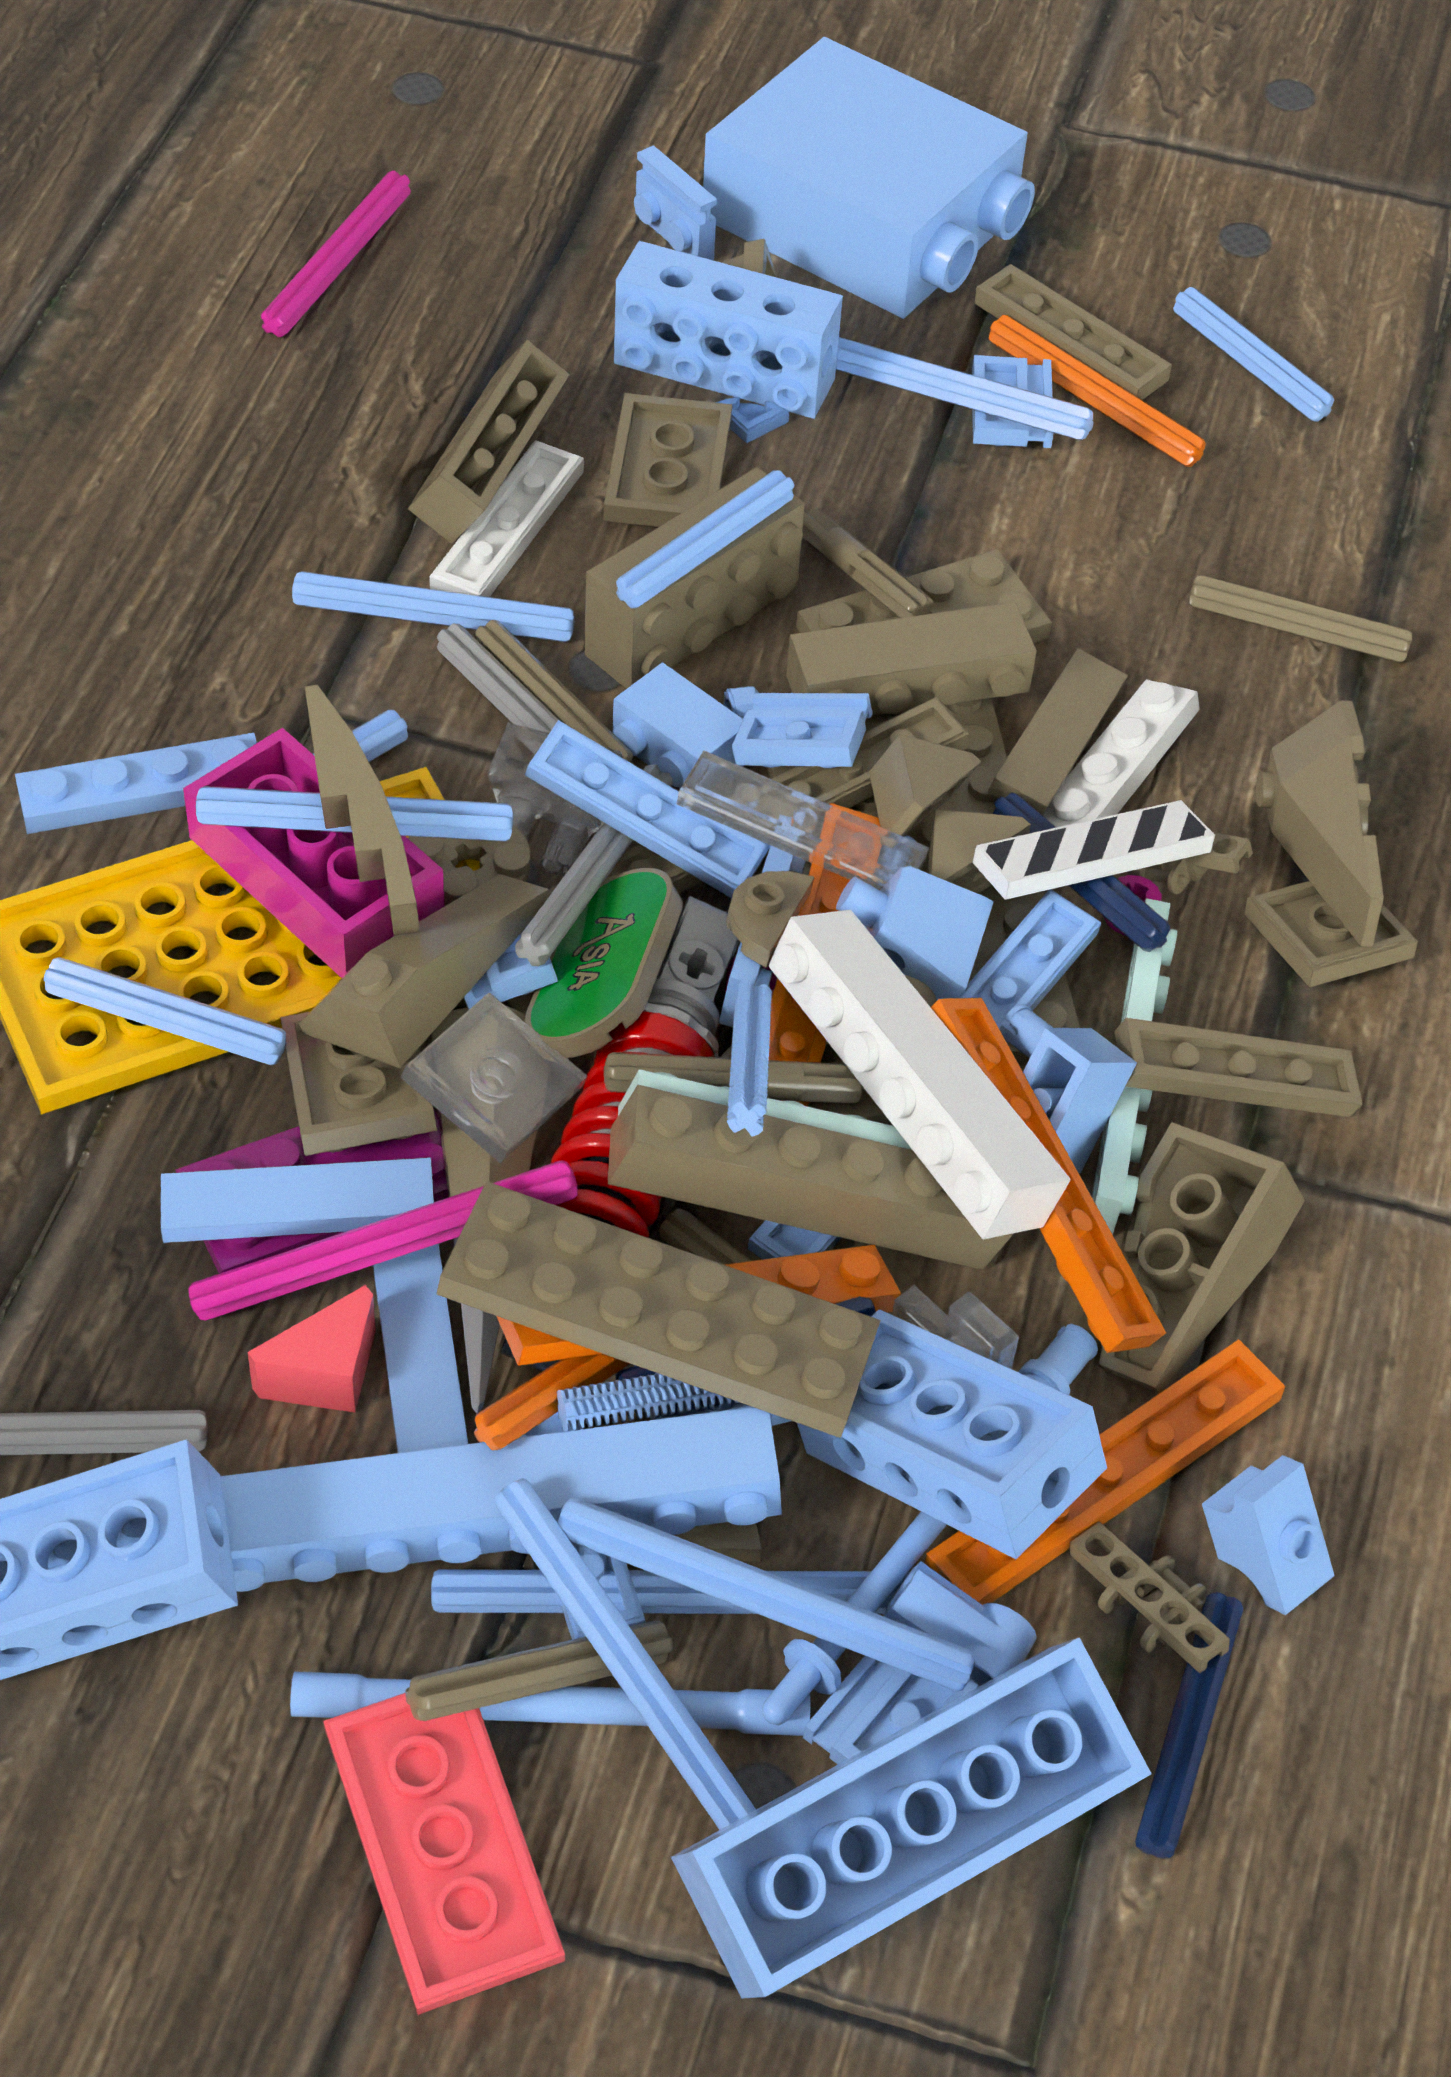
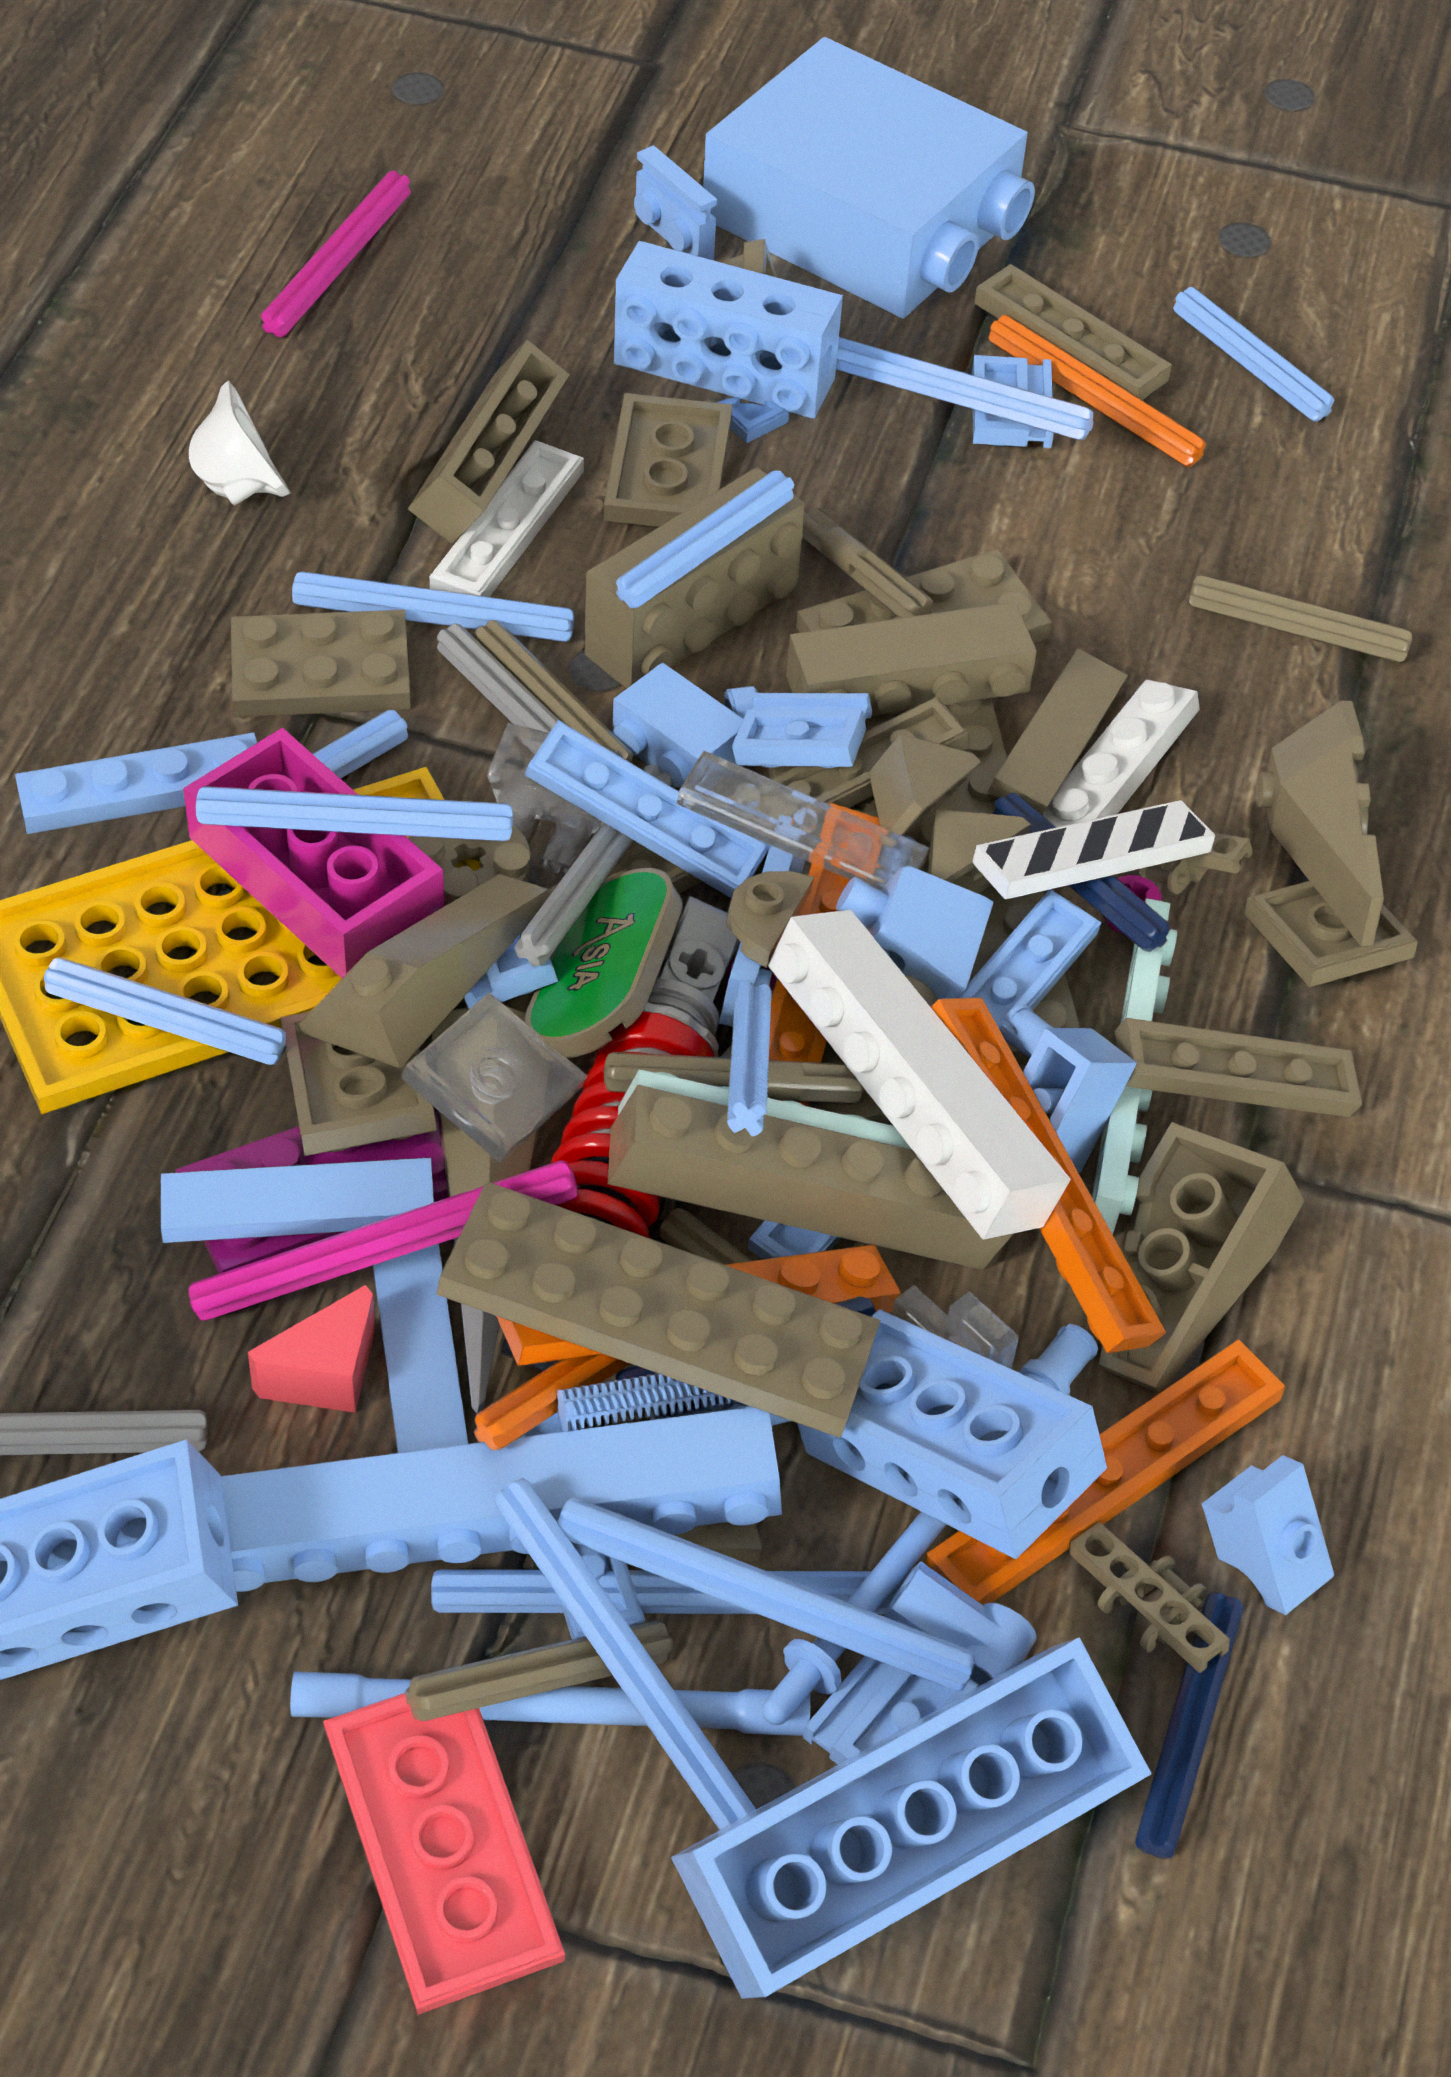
(231, 454): none -> white hat
(319, 663): none -> dark tan plate
(356, 799): dark tan slope -> none

